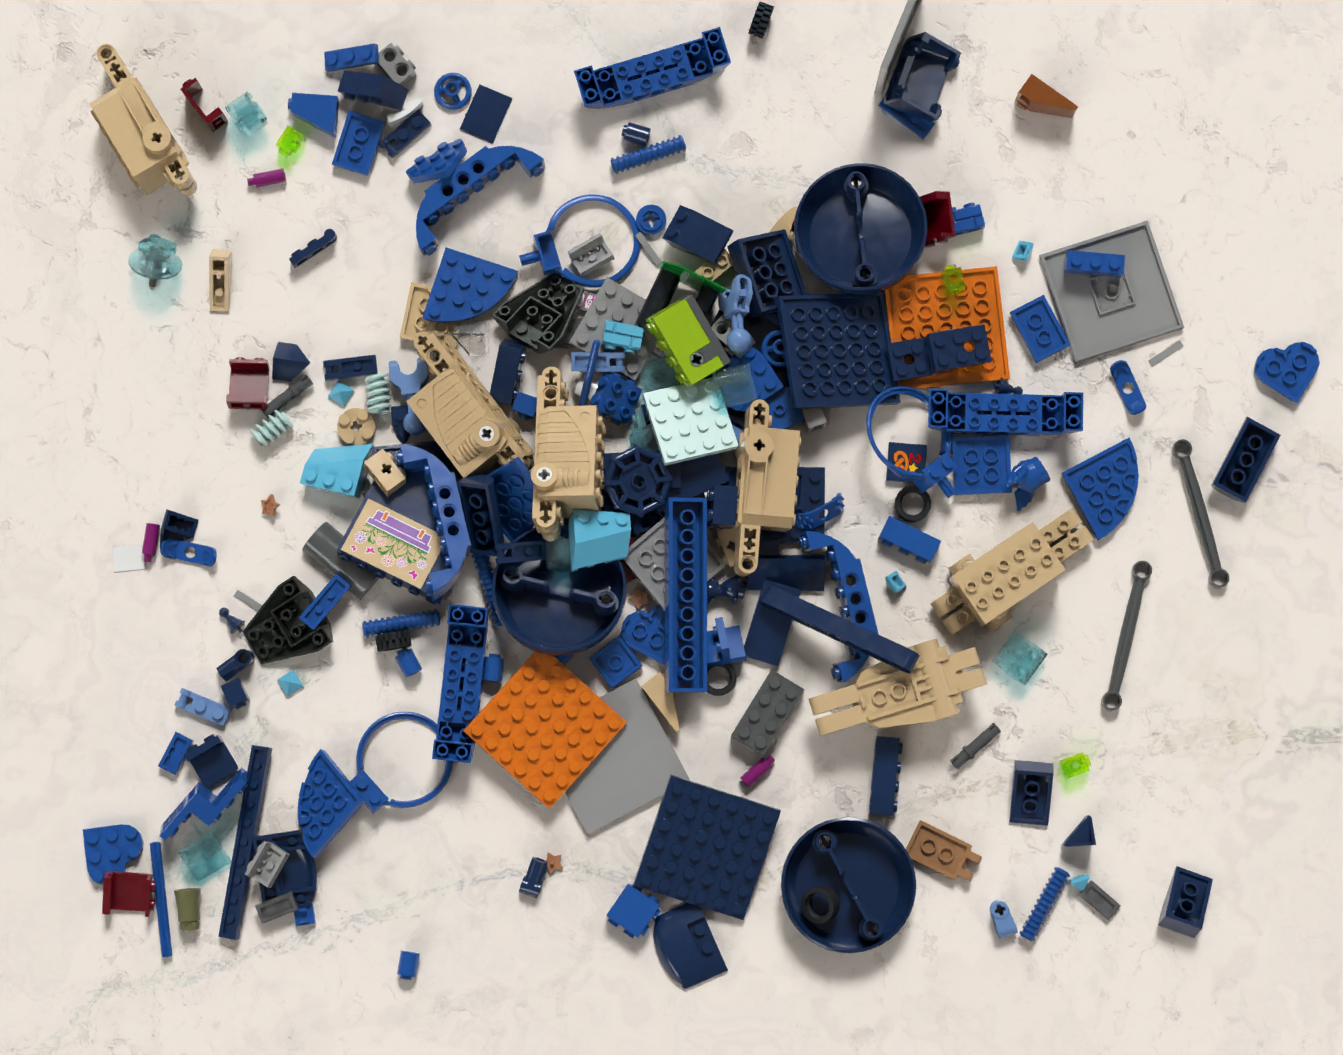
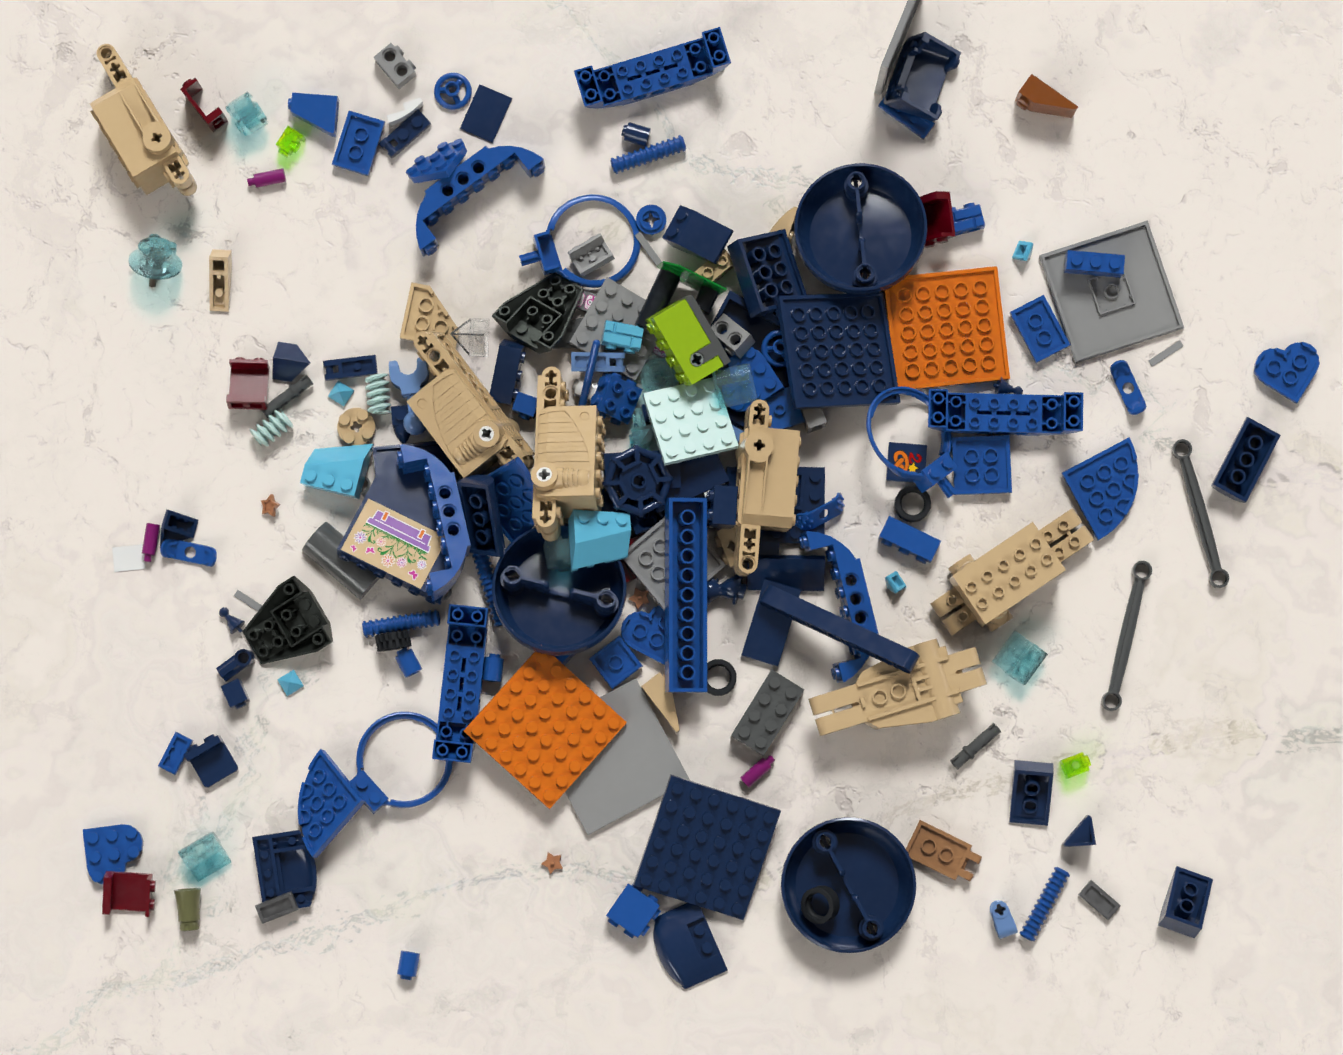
(161, 901): blue axle -> none
(203, 707): medium blue plate -> none
(204, 804): blue bracket -> none
(243, 847): dark blue plate -> none
(267, 863): light grey bracket -> none
(305, 916): blue tile -> none
(314, 247): dark blue plate -> none
(324, 602): blue plate -> none
(351, 57): blue plate -> none
(372, 89): dark blue wedge -> none
(387, 482): tan brick -> none
(466, 287): blue plate -> none
(521, 551): dark blue plate -> none
(532, 881): dark blue piece -> none
(724, 645): blue bracket -> none
(736, 308): medium blue piece -> none
(761, 20): black bush -> none
(884, 776): dark blue brick -> none
(938, 353): dark blue bracket -> none
(950, 286): clear neon green brick -> none
(1028, 476): blue helmet -> none
(1080, 881): medium azure slope -> none

